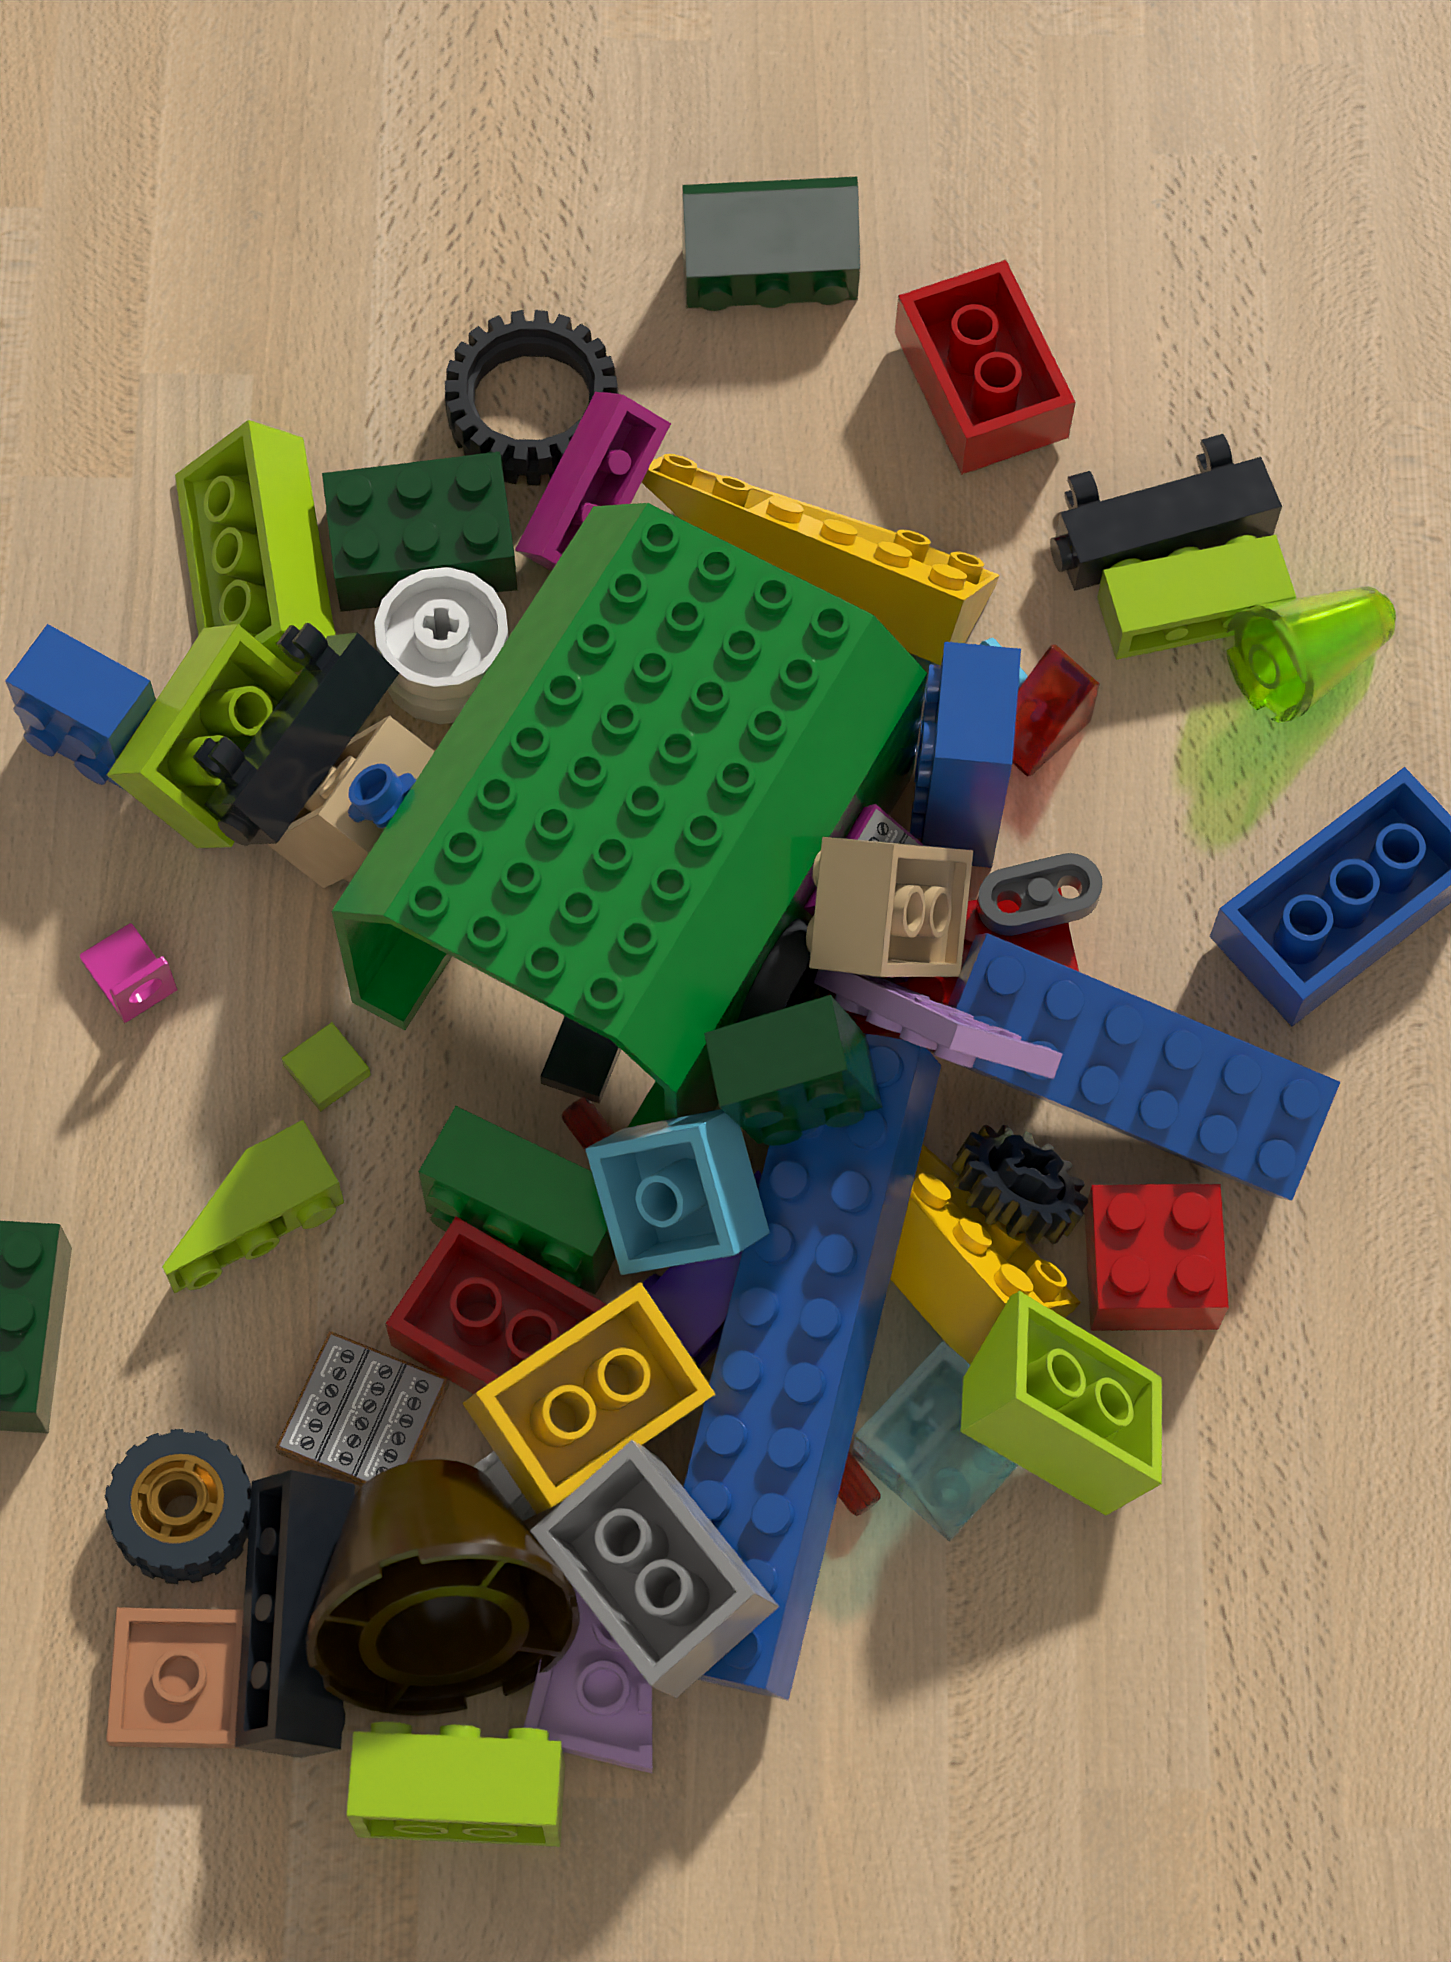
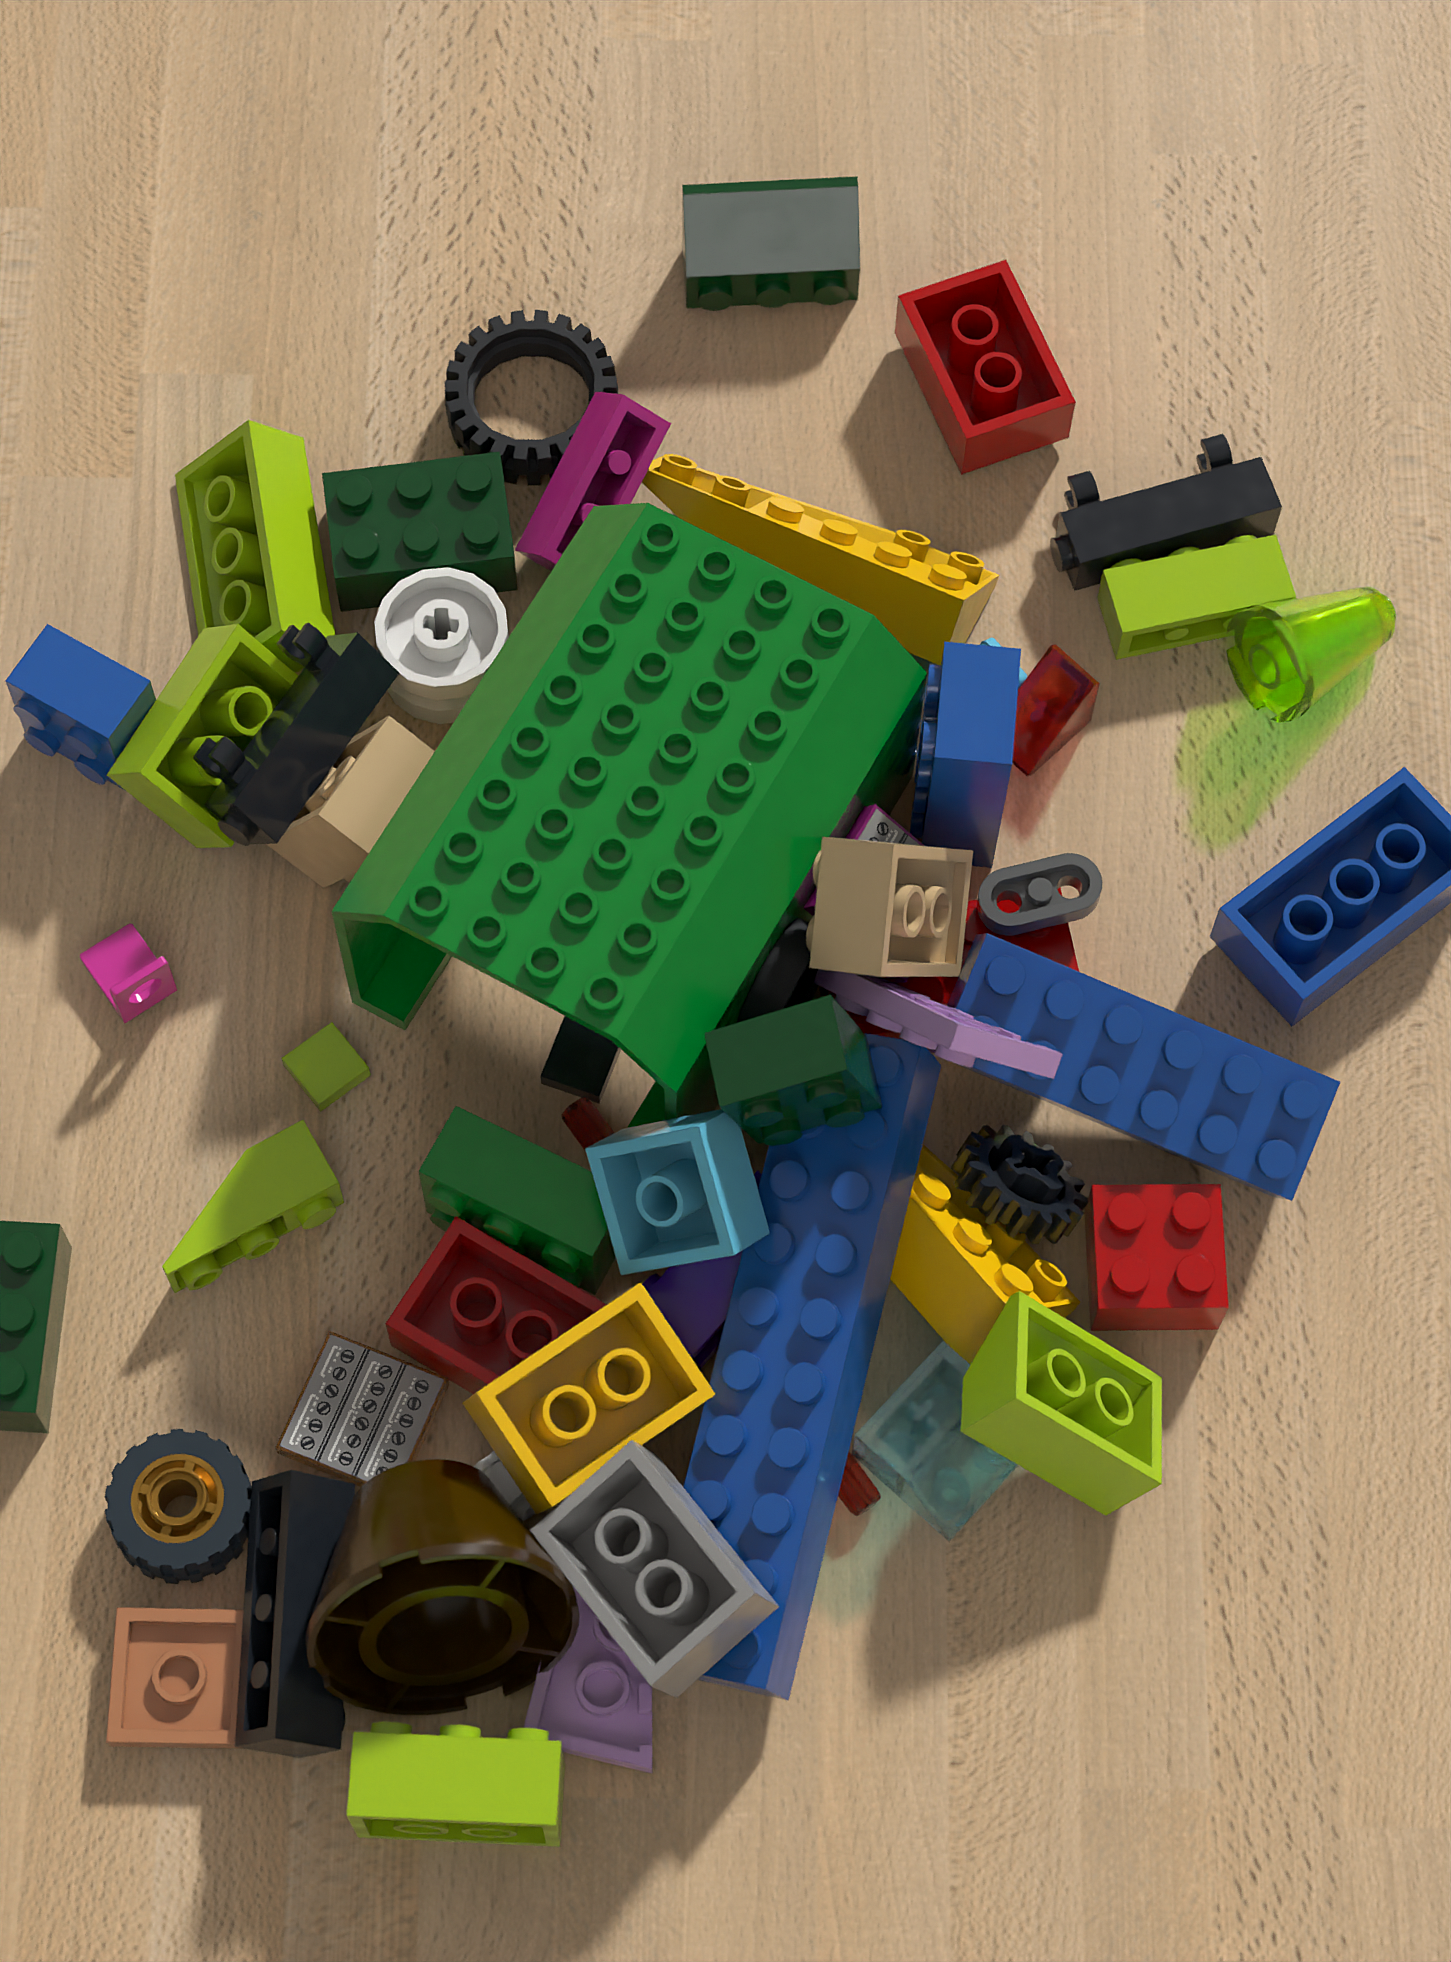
(378, 794): blue plate -> none

